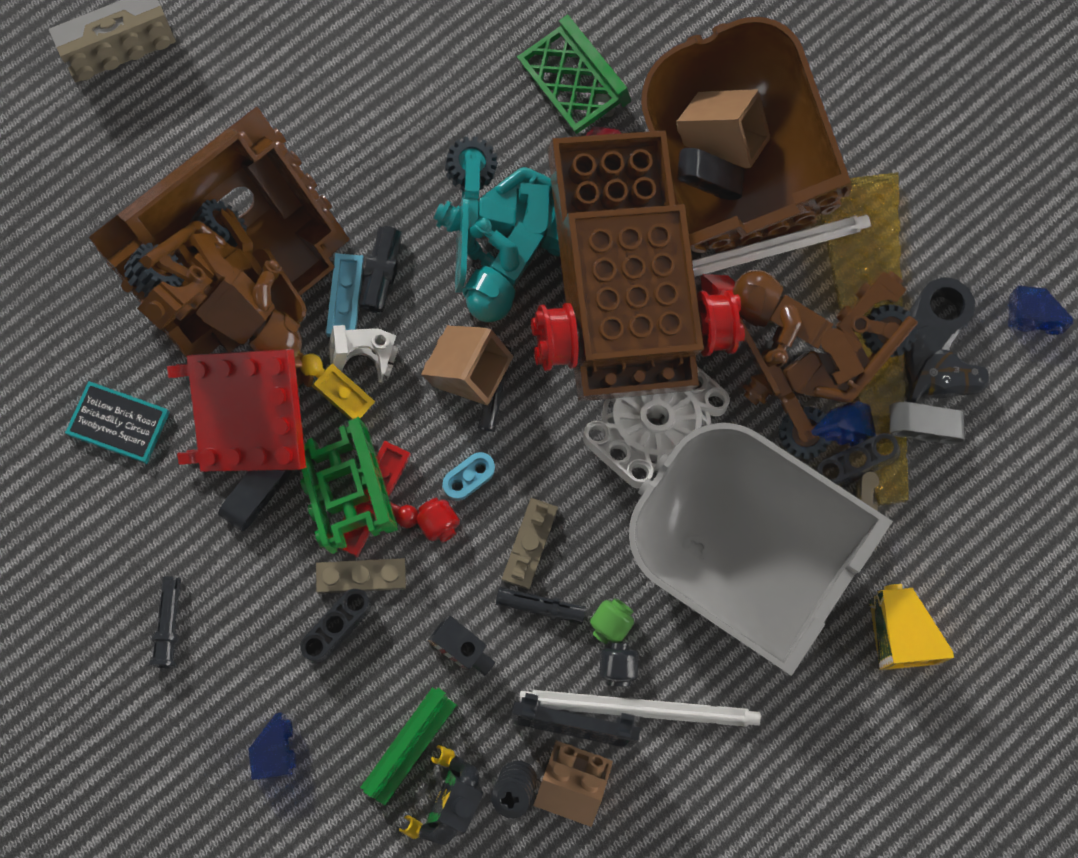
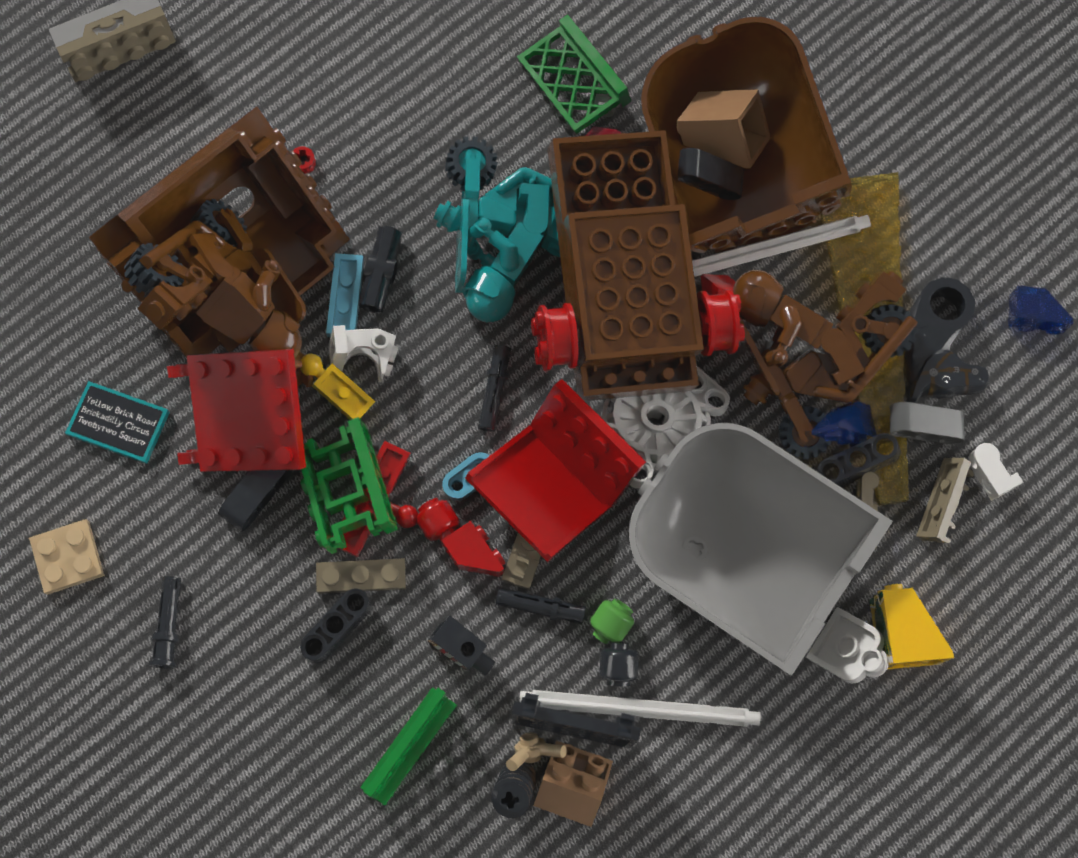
(66, 556): none -> tan plate
(271, 752): clear blue slope -> none
(309, 166): none -> red bush
(454, 803): black torso -> none
(468, 363): medium nougat slope -> none
(471, 553): none -> red slope
(530, 750): none -> tan piece
(557, 472): none -> red bracket
(850, 648): none -> white plate
(944, 500): none -> dark tan plate
(991, 472): none -> white leg

